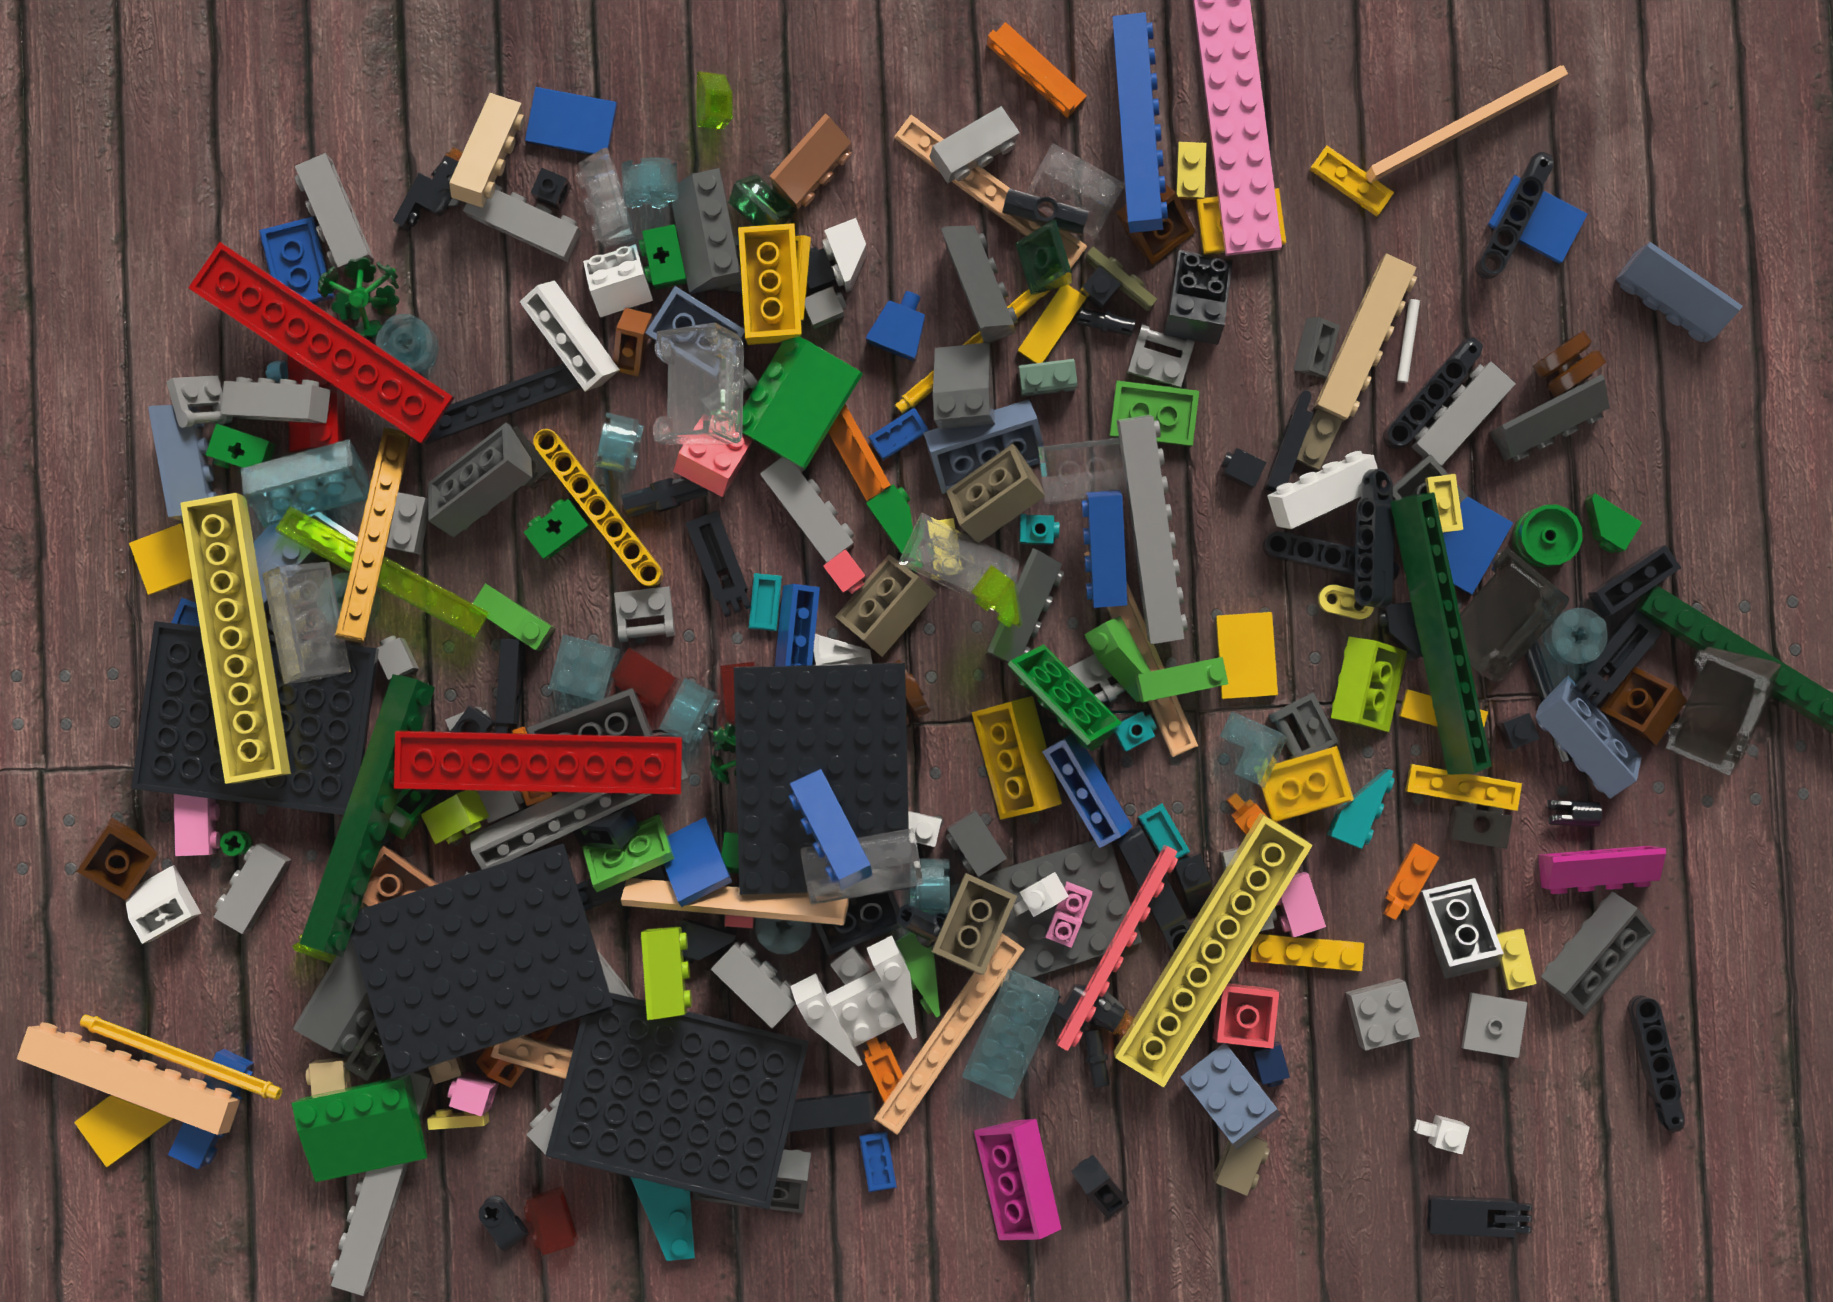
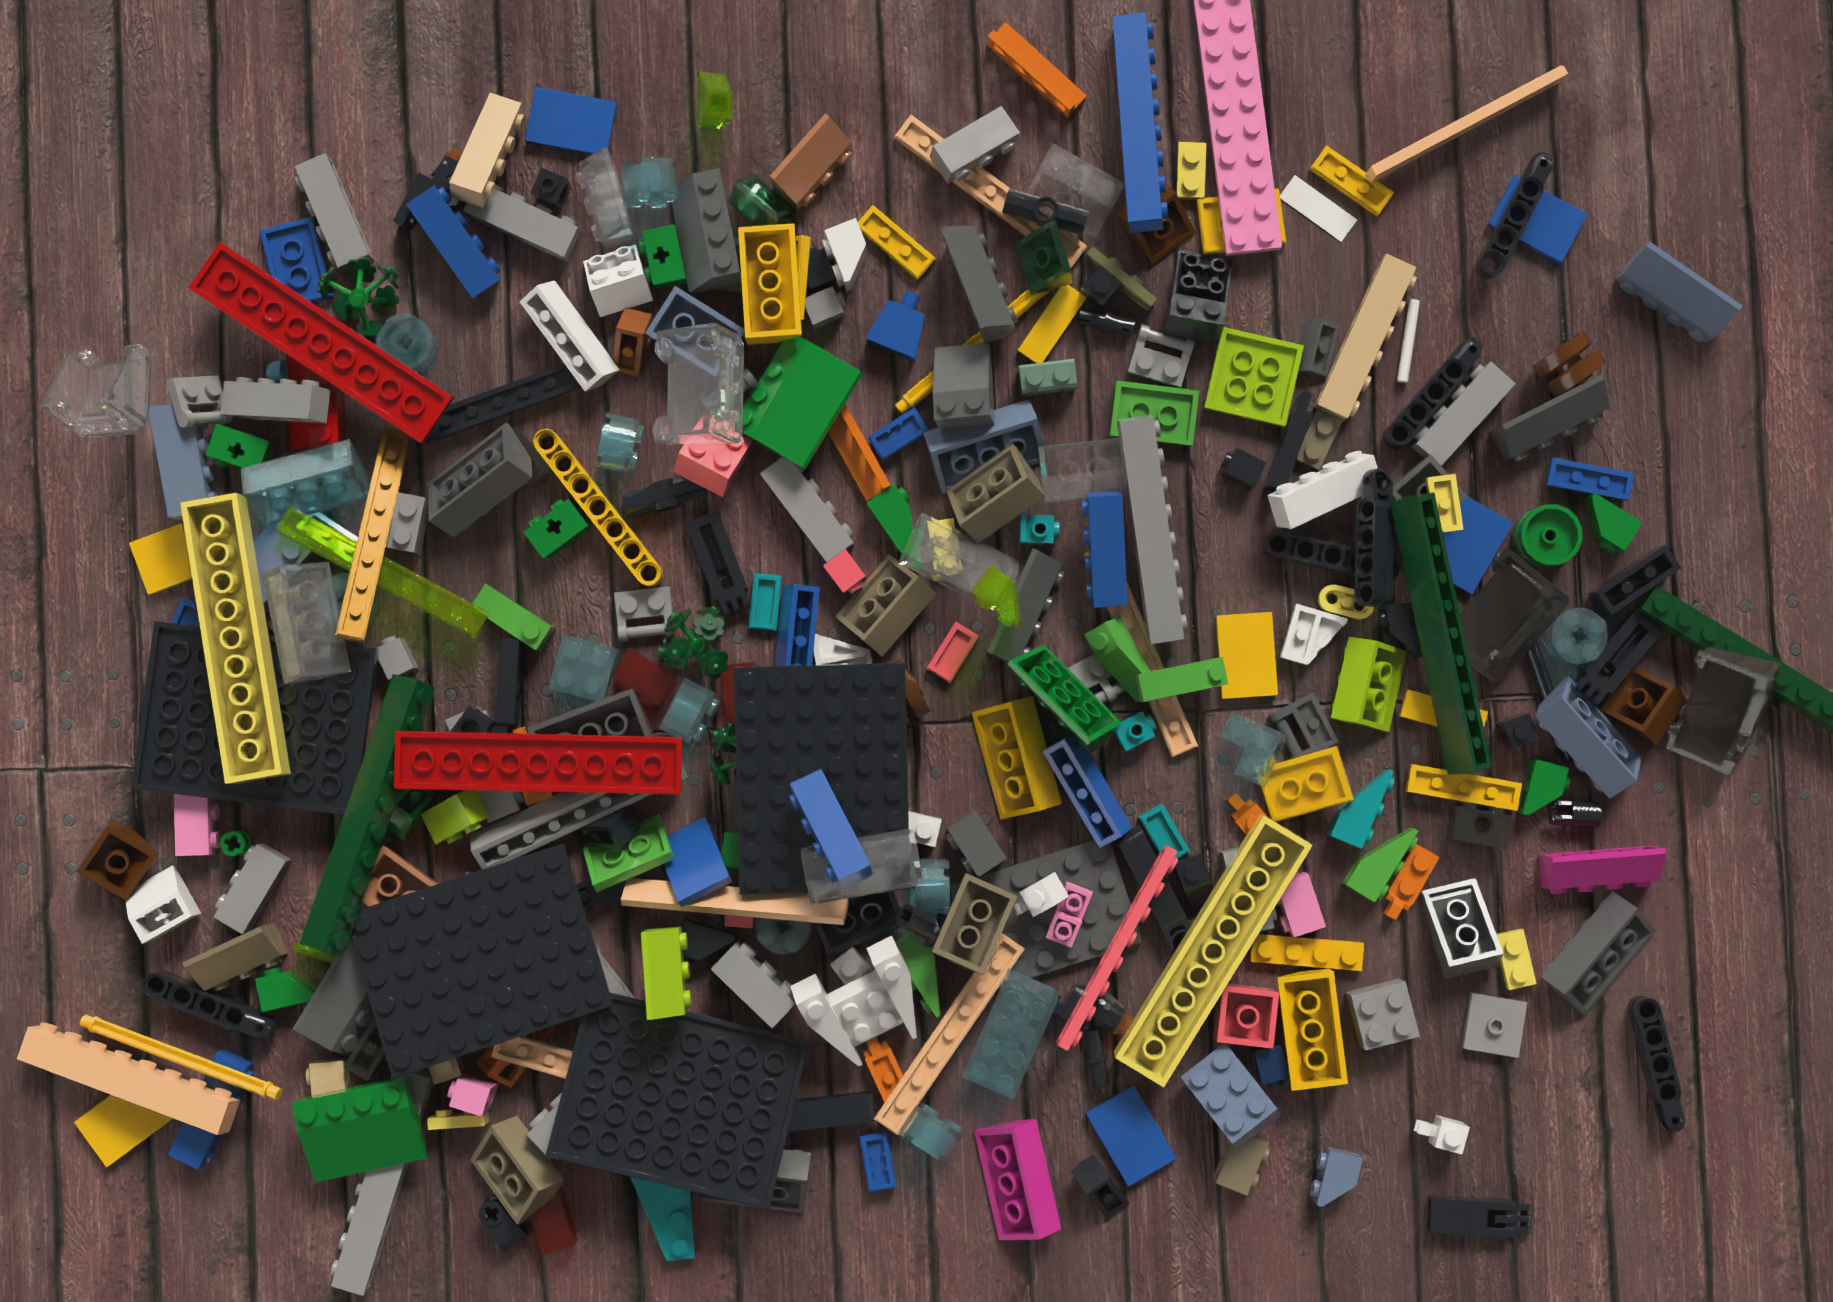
(102, 397): none -> clear windscreen
(237, 958): none -> dark tan slope
(251, 1020): none -> black piece
(282, 989): none -> green slope
(453, 241): none -> blue brick
(516, 1169): none -> dark tan slope
(681, 650): none -> dark green plant
(895, 242): none -> yellow tile
(931, 1133): none -> clear light blue brick
(952, 652): none -> coral tile
(1130, 1135): none -> blue tile
(1253, 377): none -> lime plate
(1309, 633): none -> white wing
(1312, 1029): none -> yellow slope
(1318, 208): none -> white sticker
(1336, 1175): none -> sand blue slope
(1374, 869): none -> bright green slope
(1542, 785): none -> green slope
(1589, 479): none -> blue plate

